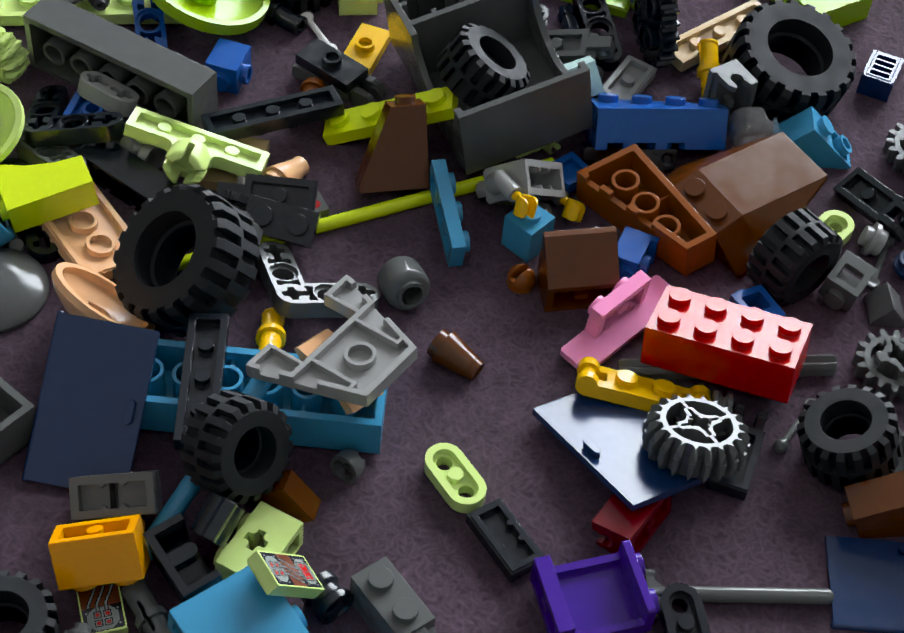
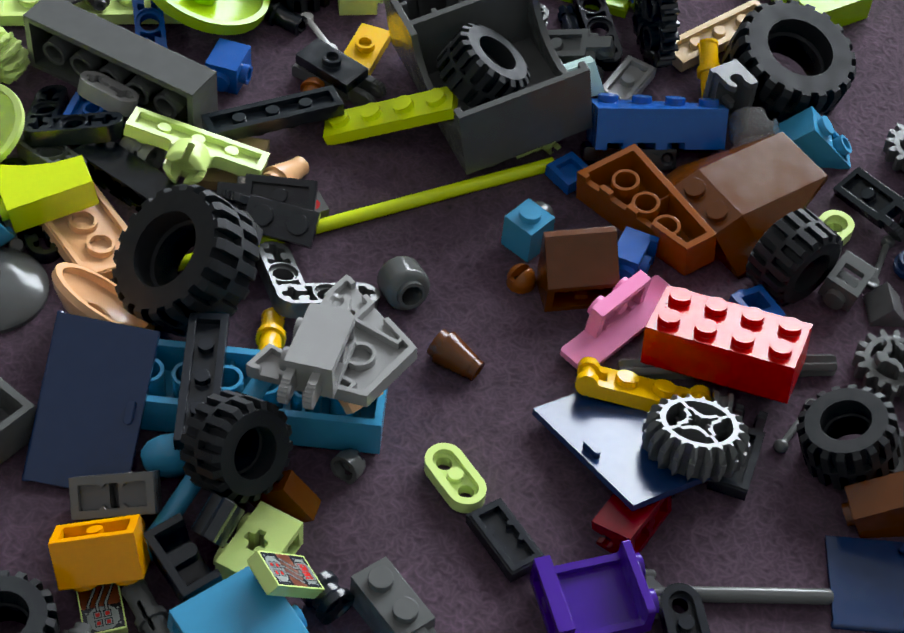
(160, 455): none -> dark azure hair
(318, 351): none -> light grey hinge
(397, 149): reddish brown slope -> none
(448, 213): dark azure plate -> none
(524, 184): light grey torso -> none
(873, 239): light grey plate -> none
(879, 75): dark blue slope -> none

